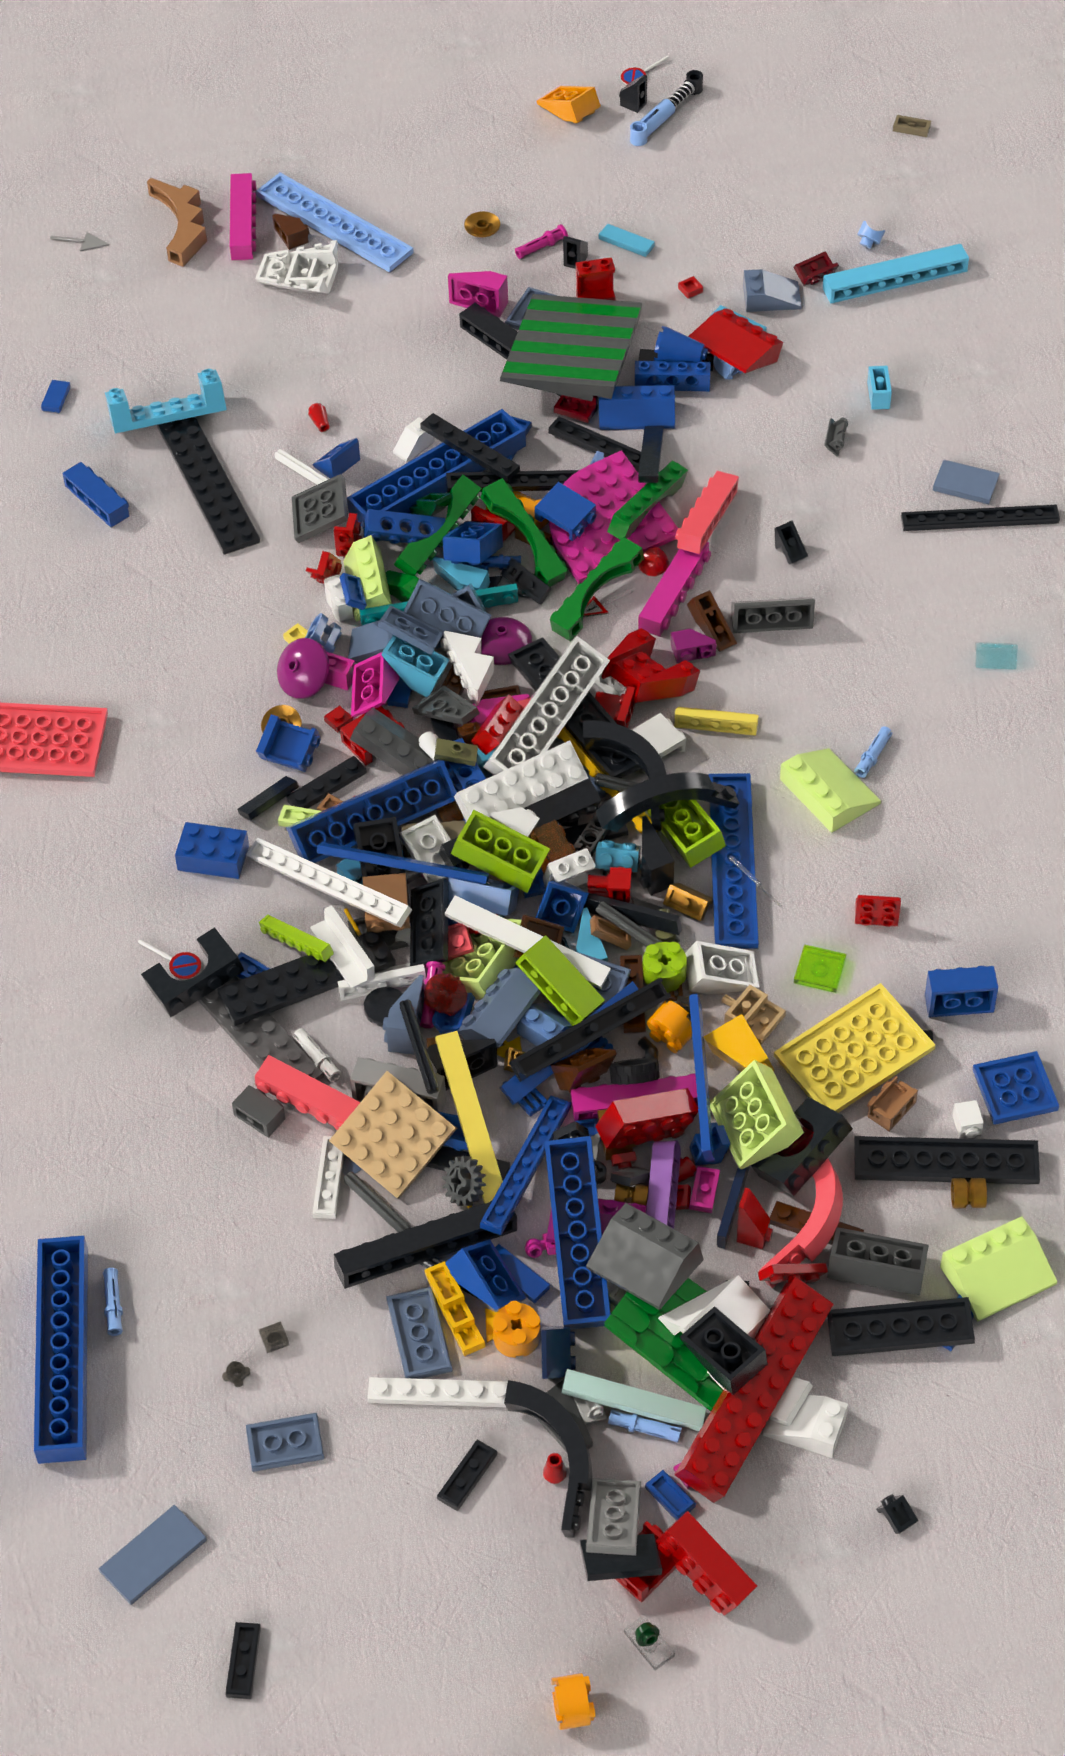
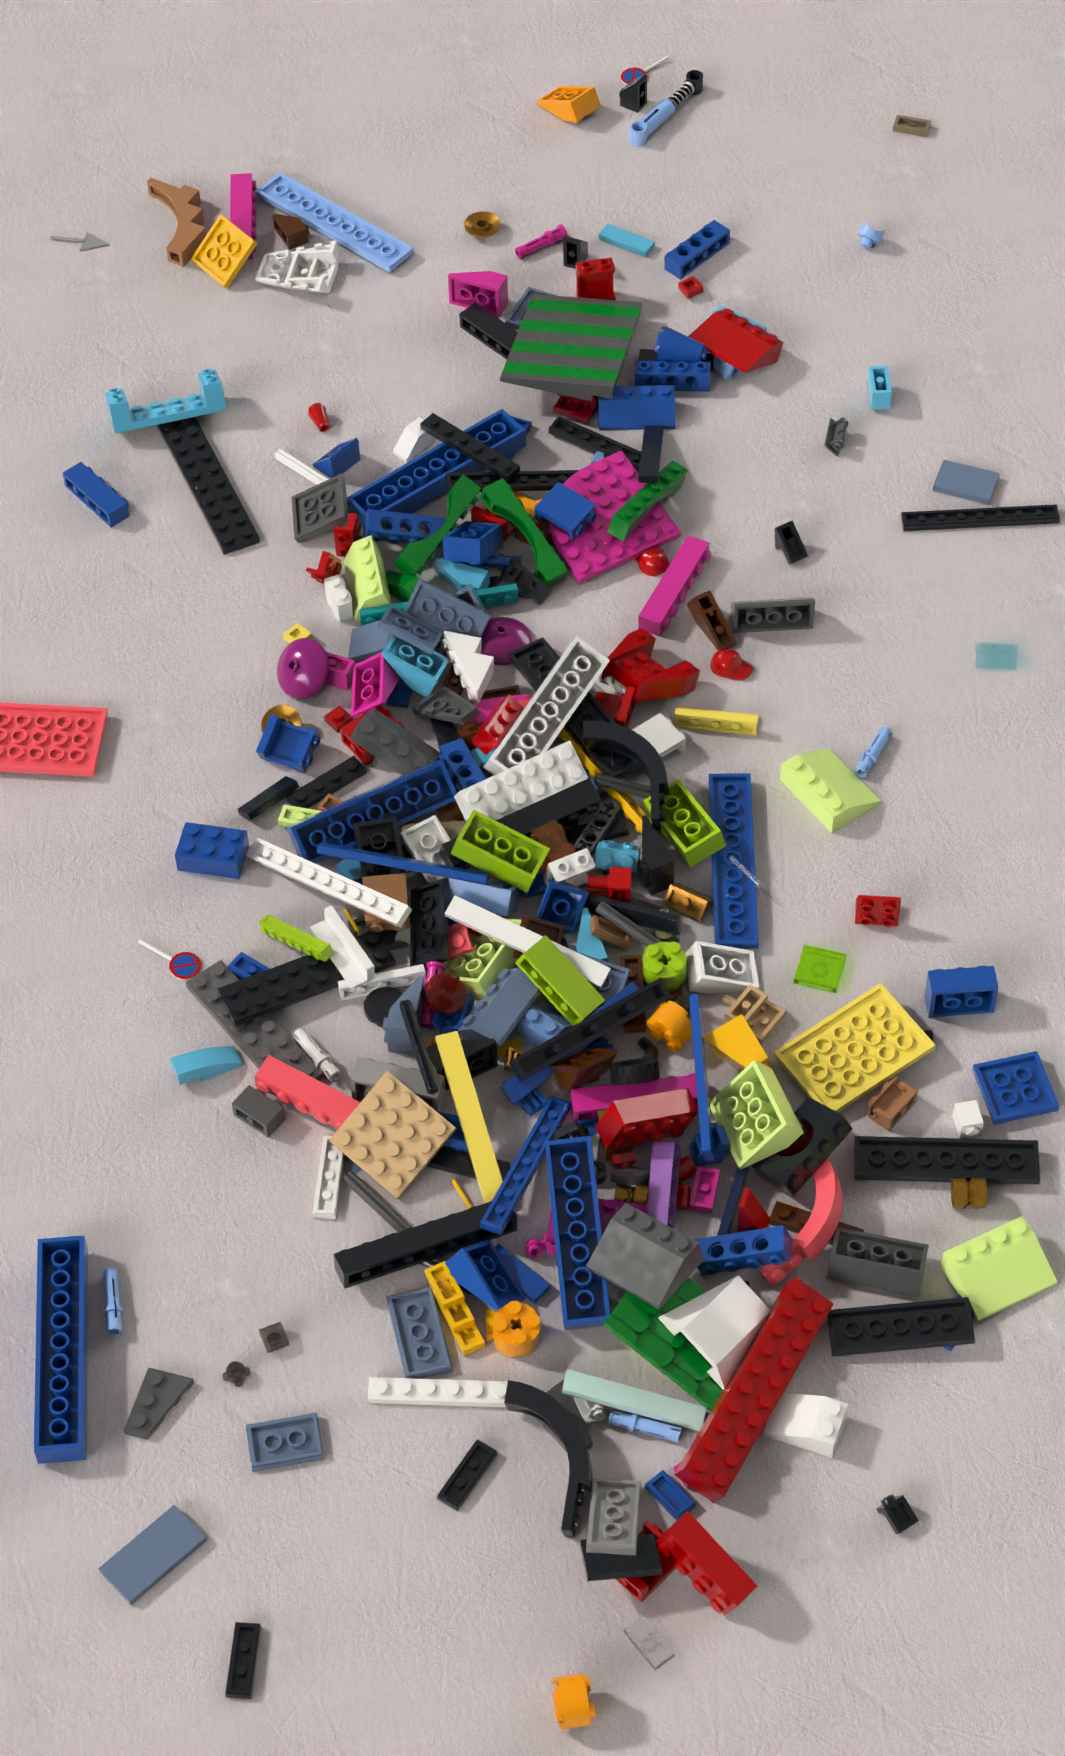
(55, 396): blue tile -> none
(155, 1398): none -> dark grey wing
(179, 994): black arch -> none
(205, 1063): none -> medium azure slope
(224, 251): none -> yellow plate
(331, 632): medium blue brick -> none
(353, 591): blue plate -> none
(427, 744): white cone -> none
(431, 504): dark green slope -> none
(455, 752): olive plate -> none
(464, 1181): dark grey gear -> none
(517, 819): white slope -> none
(554, 1469): red cone -> none
(556, 1351): dark blue slope -> none
(594, 607): clear piece -> none
(619, 561): green arch -> none
(646, 1634): dark green plate -> none
(662, 790): black arch -> none
(691, 645): magenta slope -> none
(697, 249): none -> blue brick
(707, 512): coral brick -> none
(725, 1350): black slope -> none
(730, 665): none -> red piece
(752, 1243): none -> blue brick
(770, 291): sand blue slope -> none
(779, 1272): red plate -> none
(791, 1401): white tile -> none
(814, 268): dark red bracket -> none
(895, 273): medium azure brick -> none

